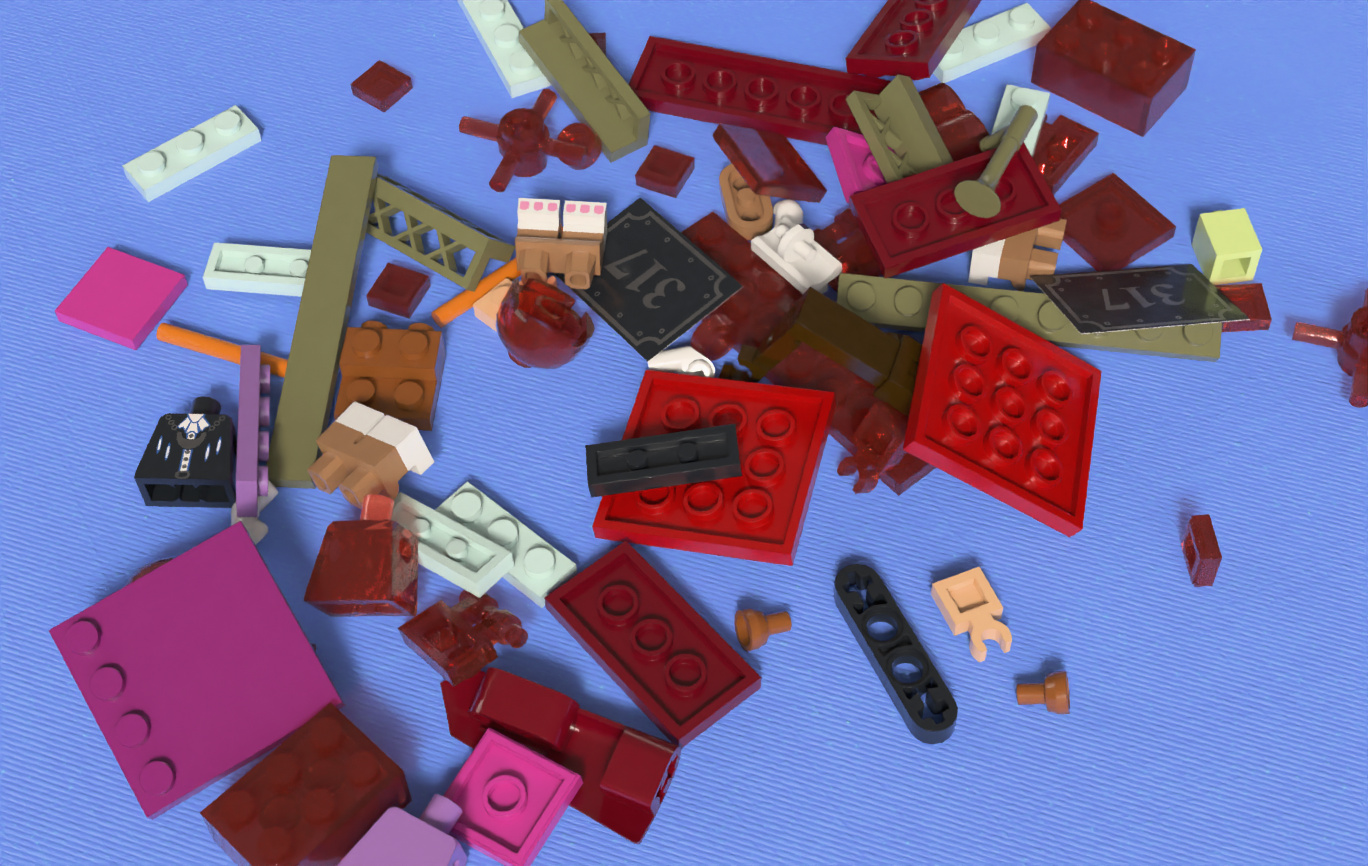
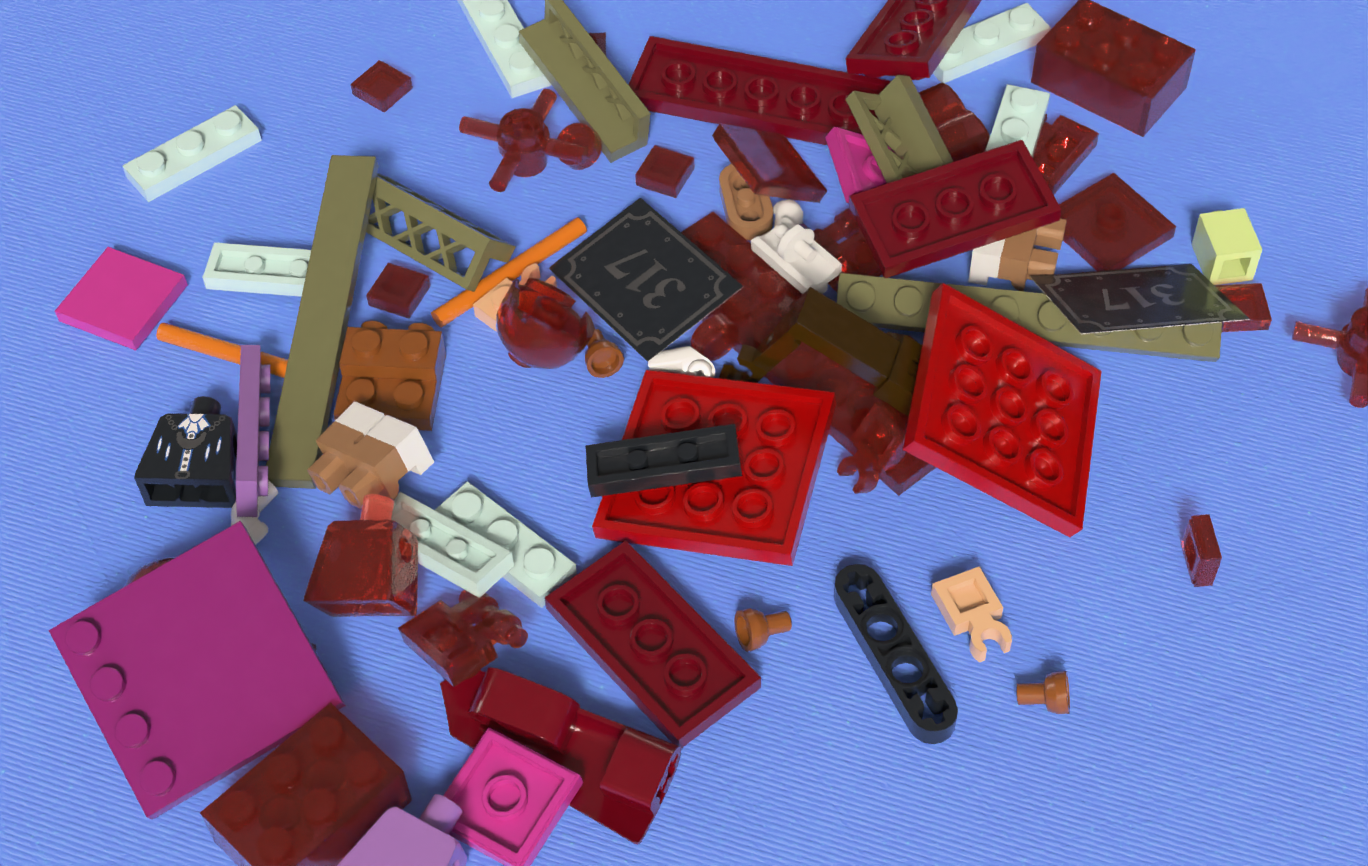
(540, 242): medium nougat hips -> none
(602, 356): none -> dark orange piece
(979, 196): olive piece -> none

